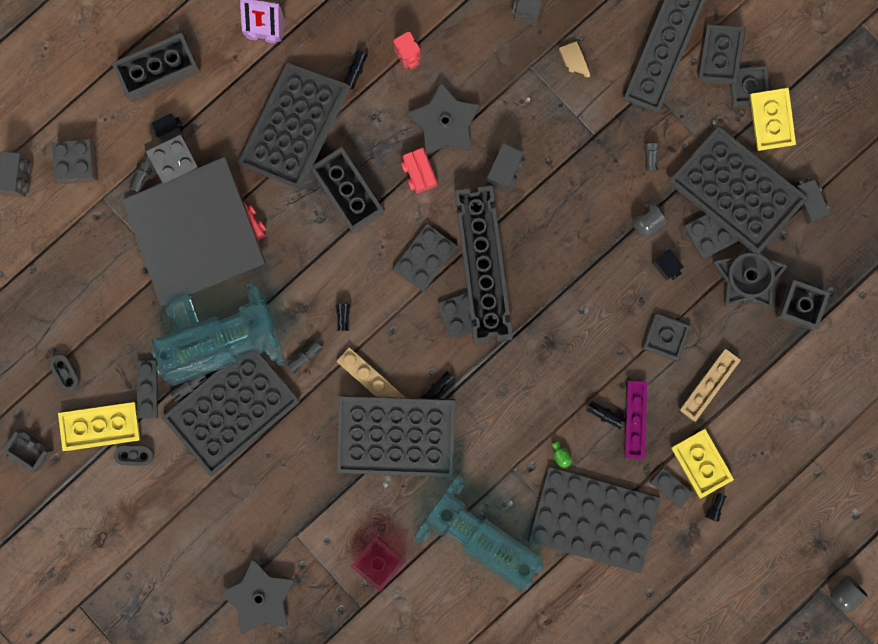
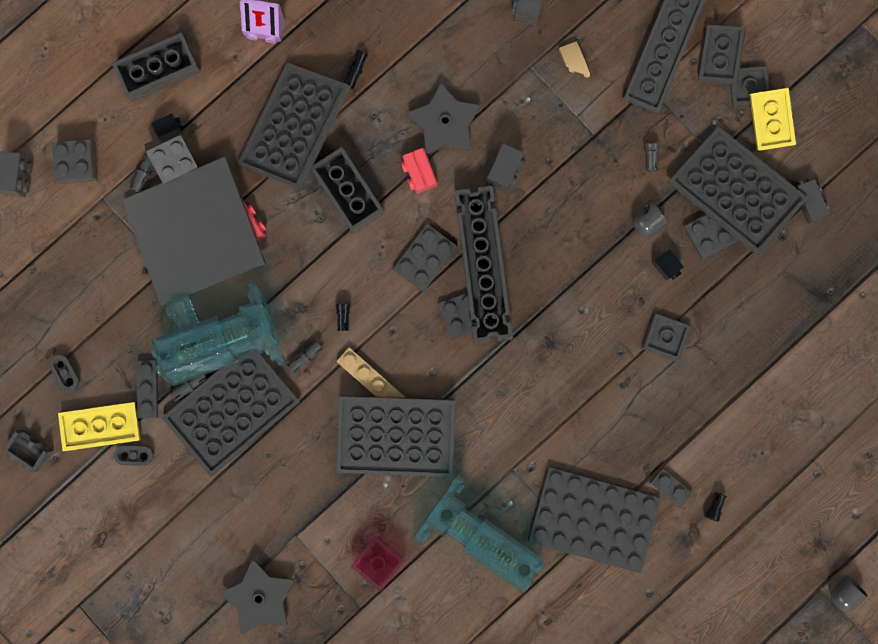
(407, 50): coral brick -> none
(438, 387): black pin -> none
(561, 455): bright green cylinder -> none
(606, 415): black pin -> none
(636, 419): magenta plate -> none
(702, 463): light yellow plate -> none
(709, 385): tan plate -> none
(739, 288): dark grey plate -> none
(803, 305): dark grey brick -> none

